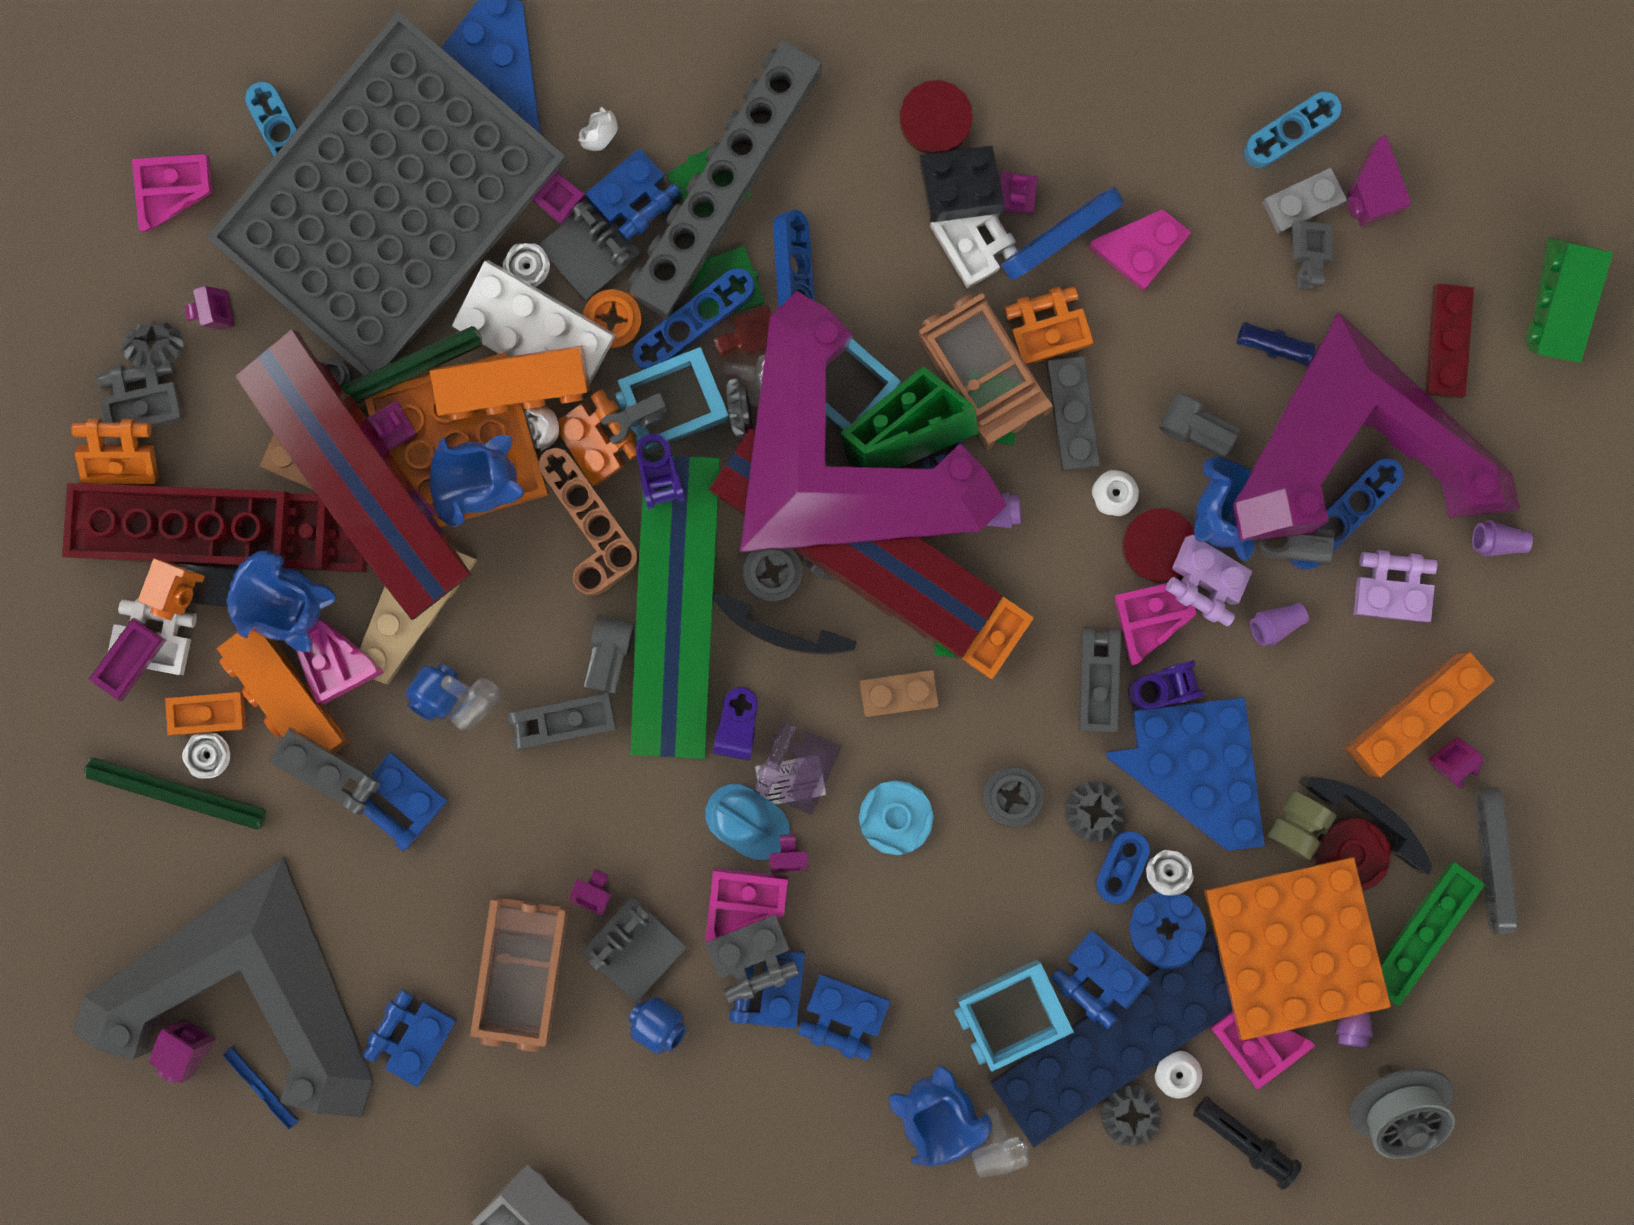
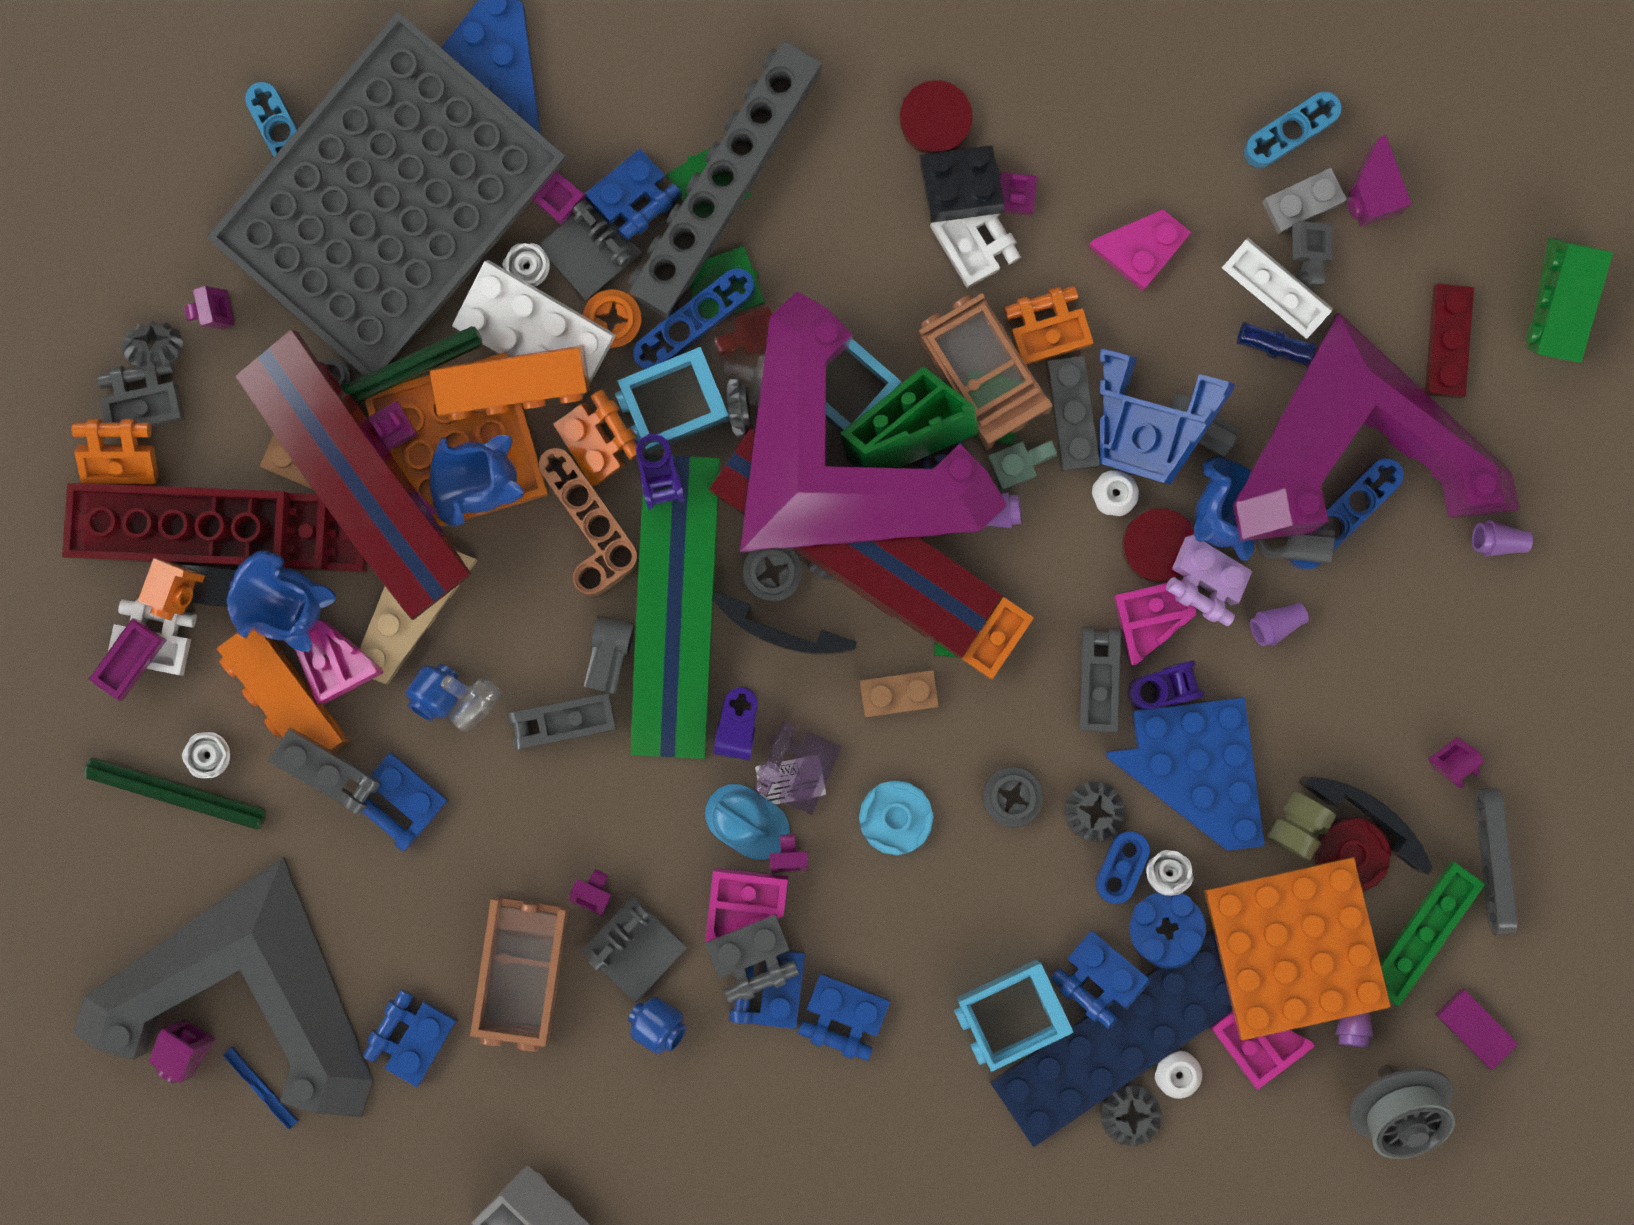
(169, 186): dark pink wing -> none
(205, 713): orange plate -> none
(542, 426): white plate -> none
(599, 131): white plate -> none
(644, 413): dark grey plate -> none
(784, 238): blue beam -> none
(940, 1119): blue hair -> none
(1003, 1154): clear piece -> none
(1016, 464): none -> sand green plate
(1062, 233): blue beam -> none
(1150, 436): none -> wing
(1261, 1152): black pin -> none
(1277, 288): none -> white plate
(1395, 599): lavender plate -> none
(1419, 714): orange brick -> none
(1476, 1029): none -> magenta tile

